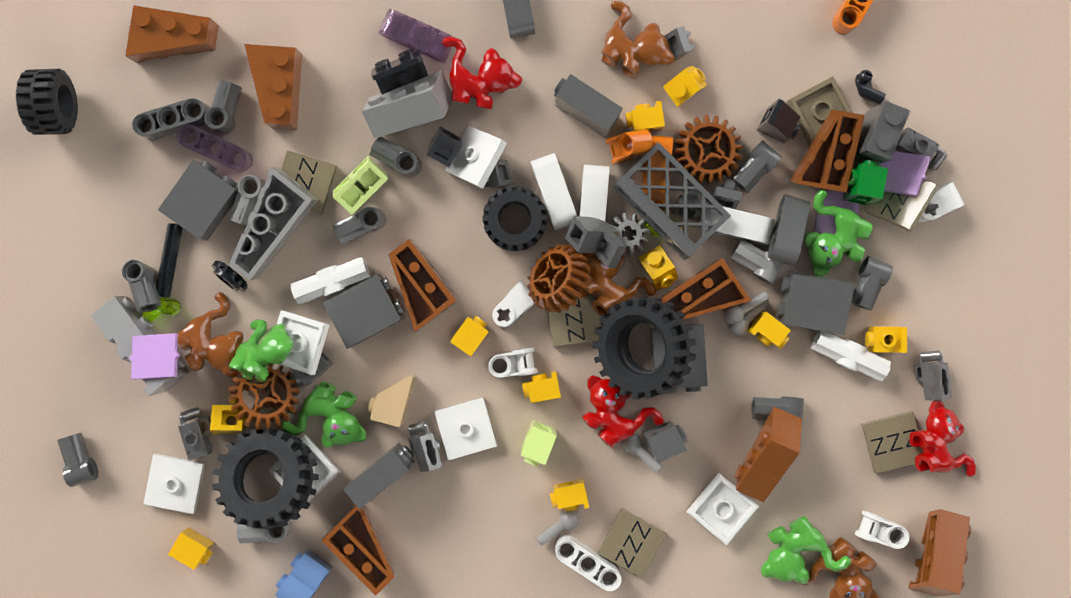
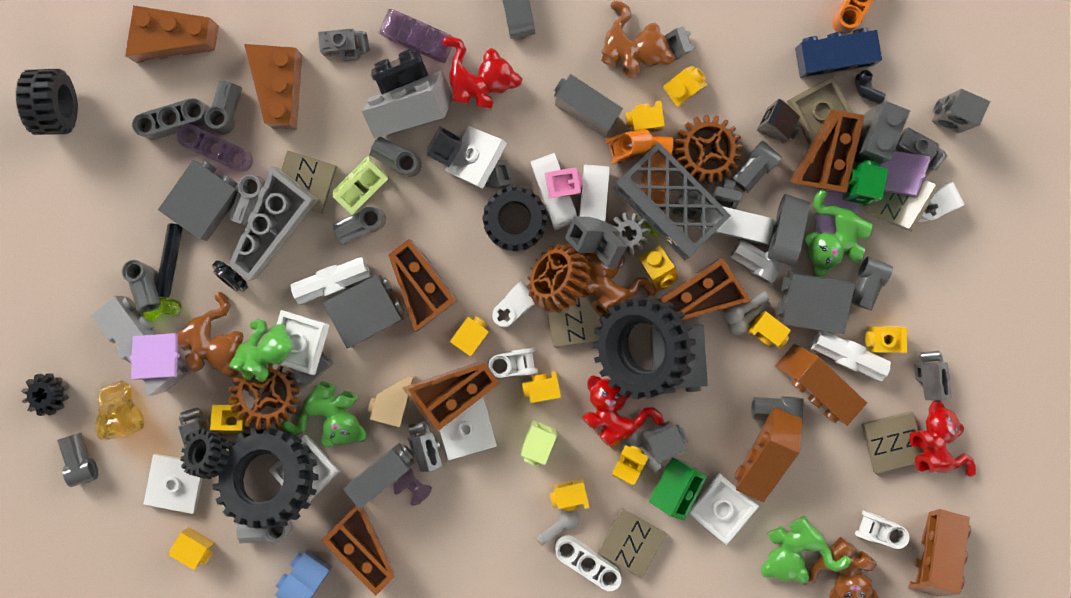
(36, 397): none -> black gear
(118, 415): none -> clear yellow piece
(194, 460): none -> black tyre
(343, 42): none -> flat silver piece
(408, 480): none -> clear purple piece
(451, 393): none -> dark orange wedge
(563, 182): none -> bright pink bracket
(630, 465): none -> yellow bracket
(678, 488): none -> green brick
(821, 384): none -> dark orange wedge
(838, 52): none -> dark blue brick
(960, 111): none -> dark grey brick

